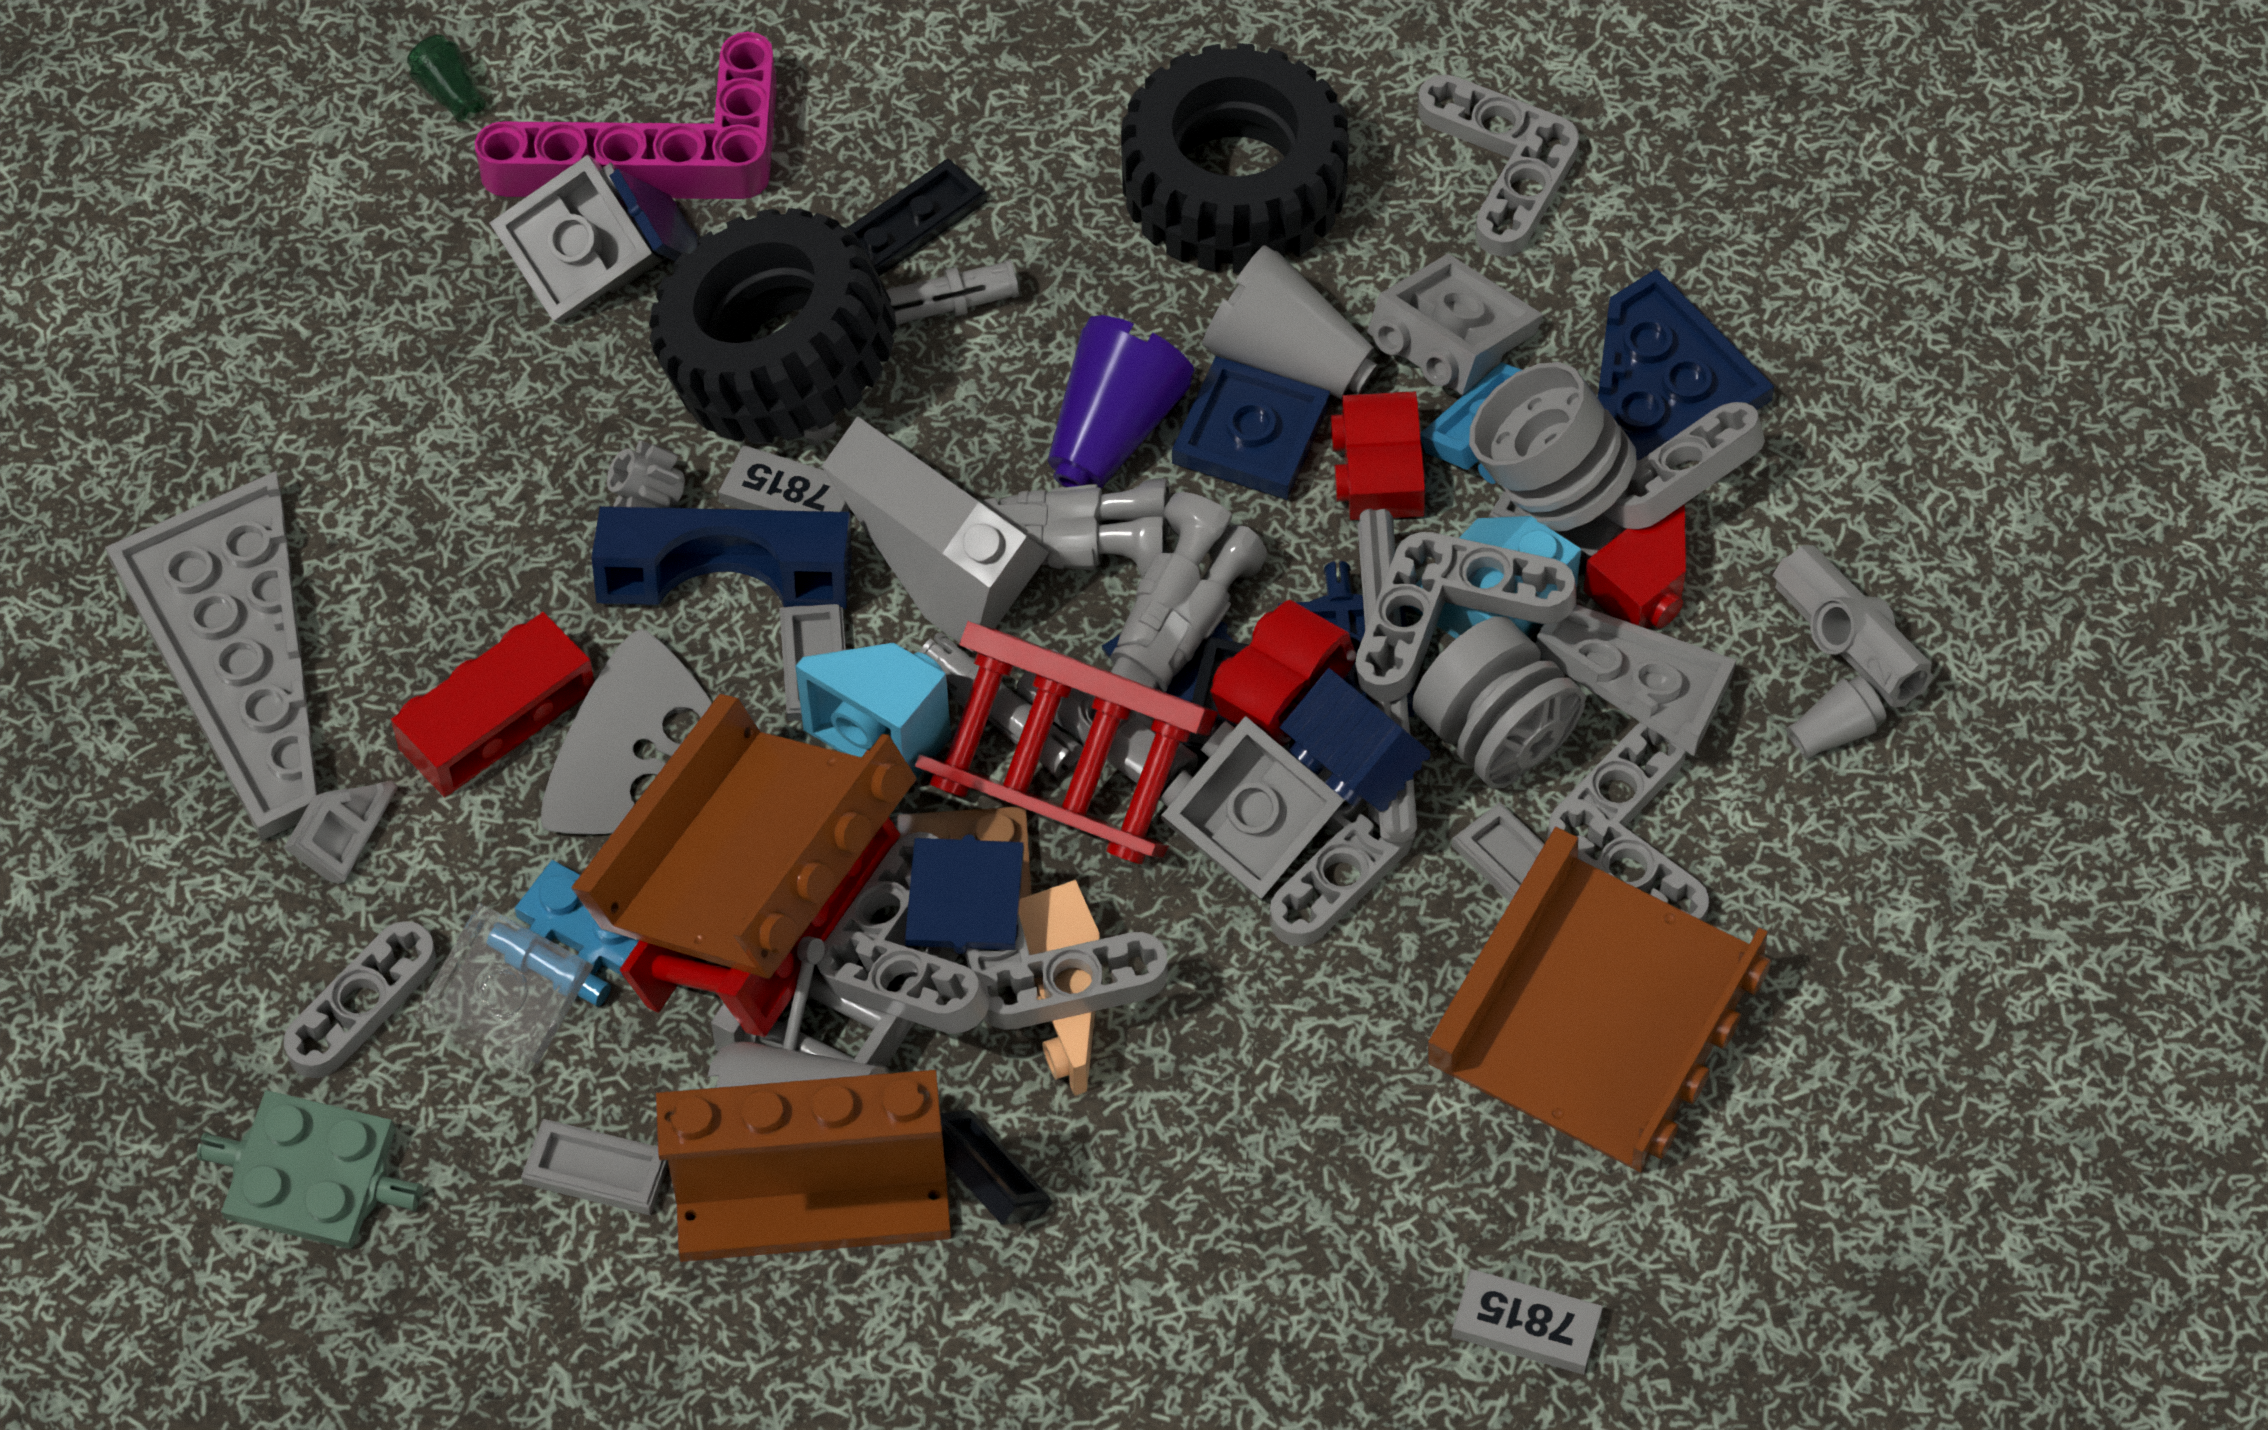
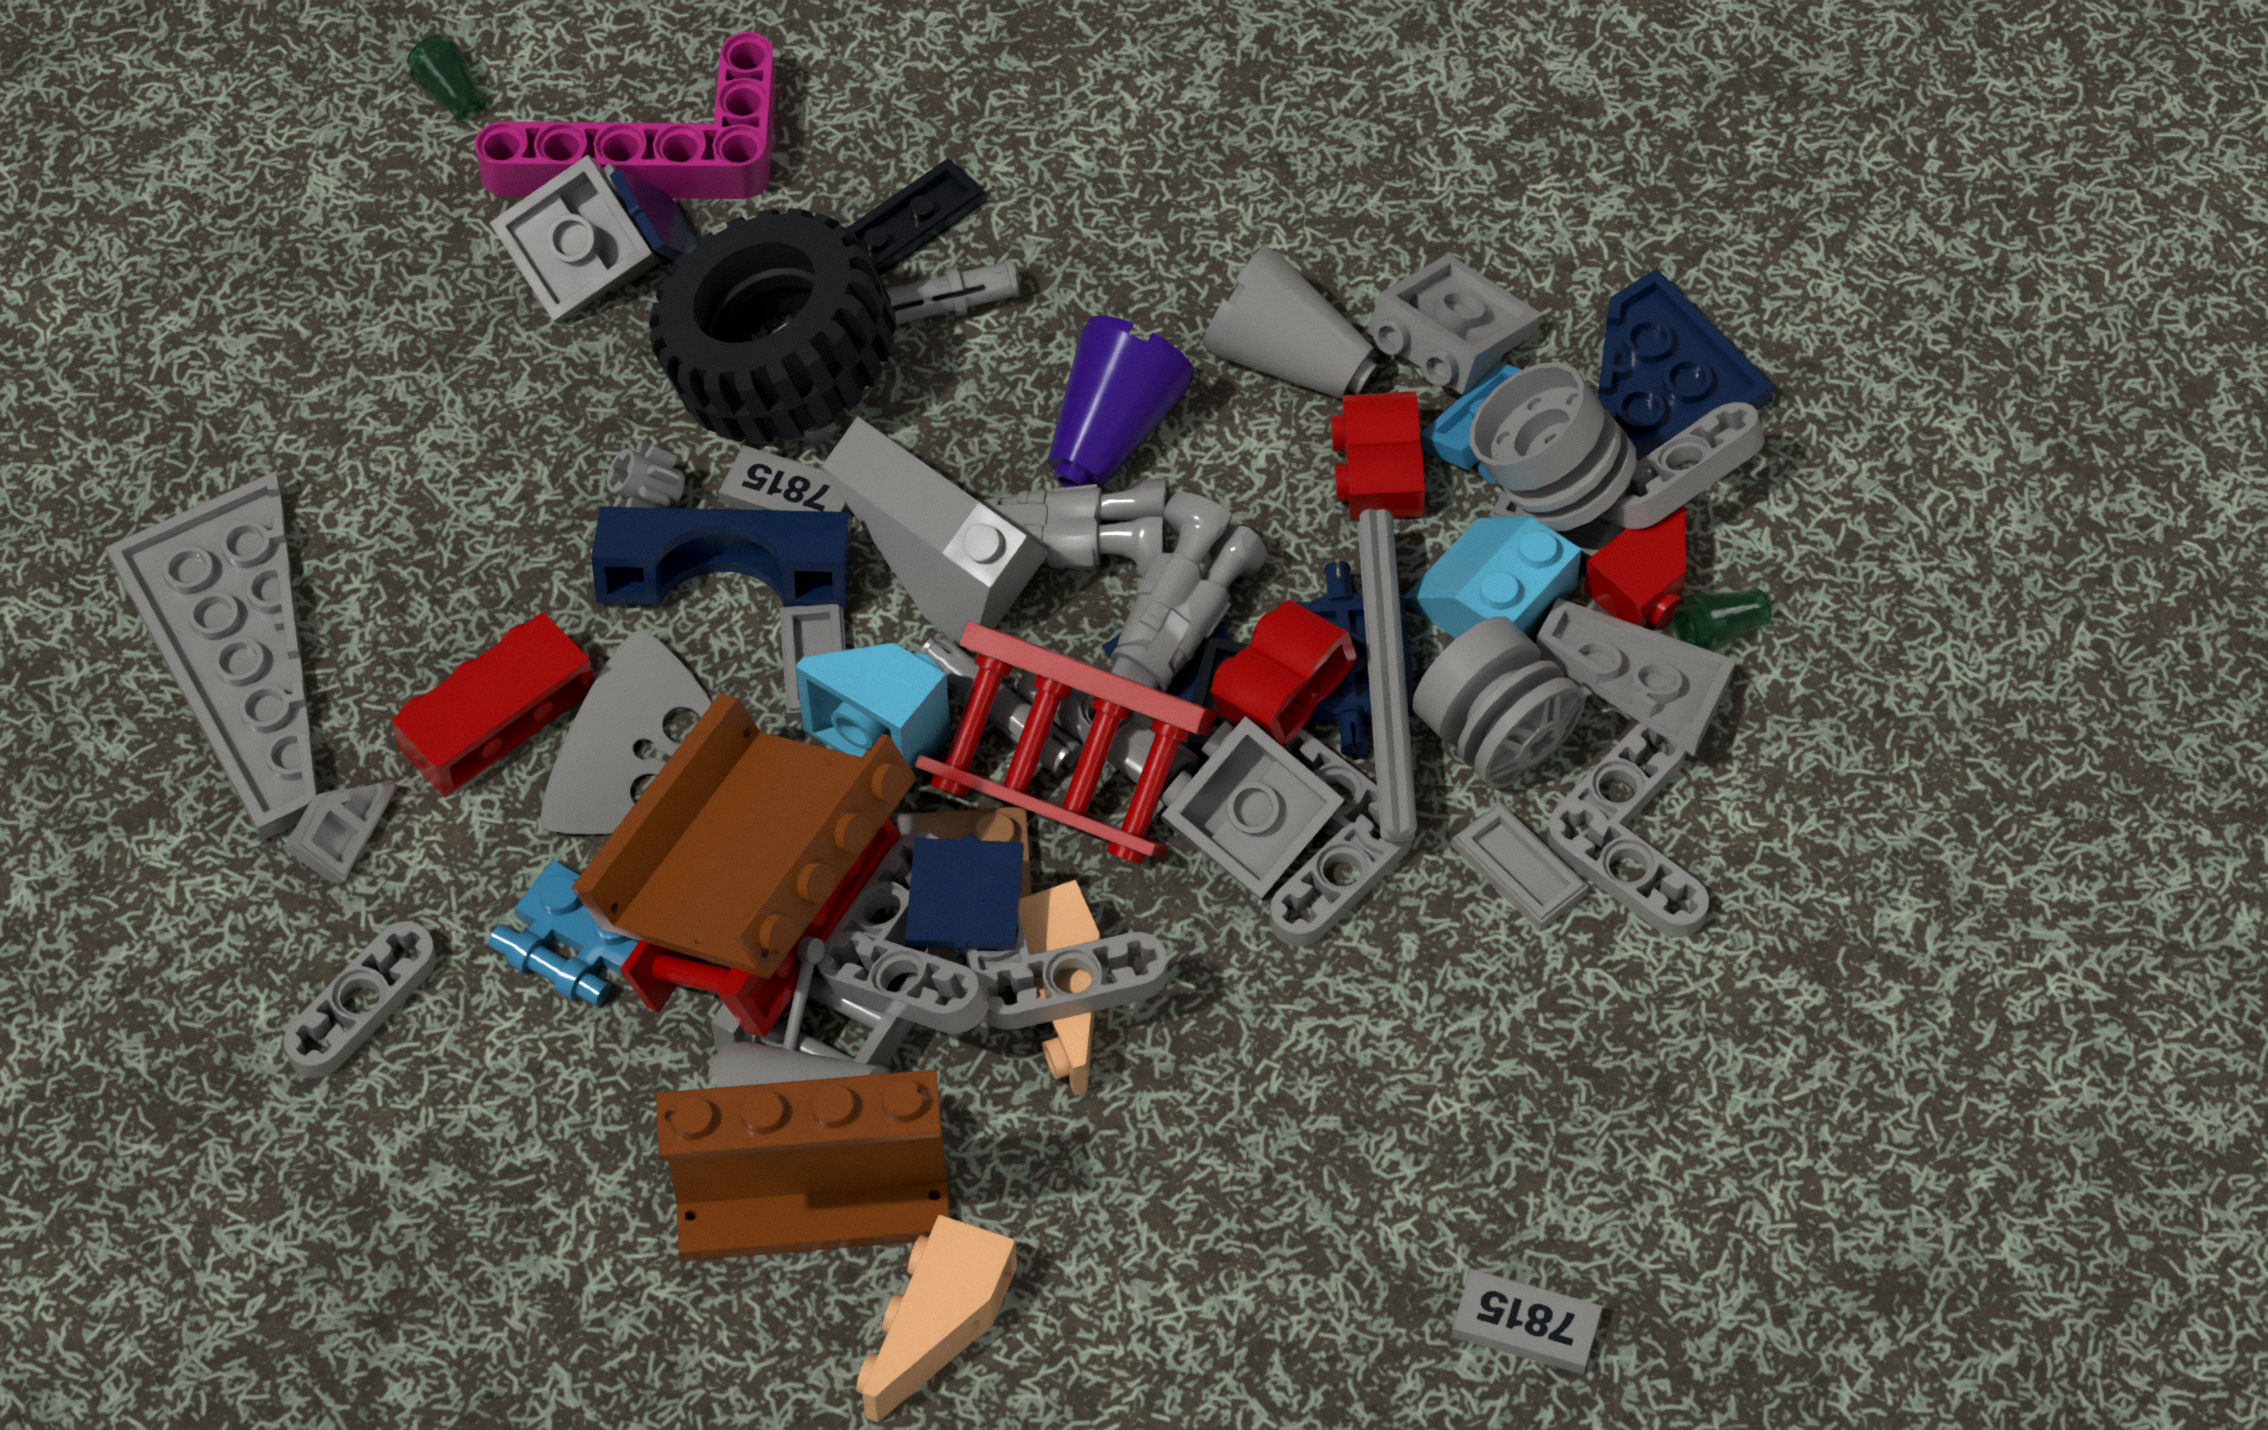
(309, 1170): sand green plate -> none
(503, 991): clear tile -> none
(595, 1167): light grey tile -> none
(949, 1303): none -> light nougat slope
(990, 1170): black tile -> none
(1234, 96): black tyre -> none
(1251, 427): dark blue plate -> none
(1353, 740): dark blue brick -> none
(1449, 583): light grey beam -> none
(1520, 144): light grey beam -> none
(1596, 1006): dark orange panel -> none
(1720, 618): none -> clear green cone
(1839, 717): light grey cone -> none
(1853, 626): light grey piece -> none

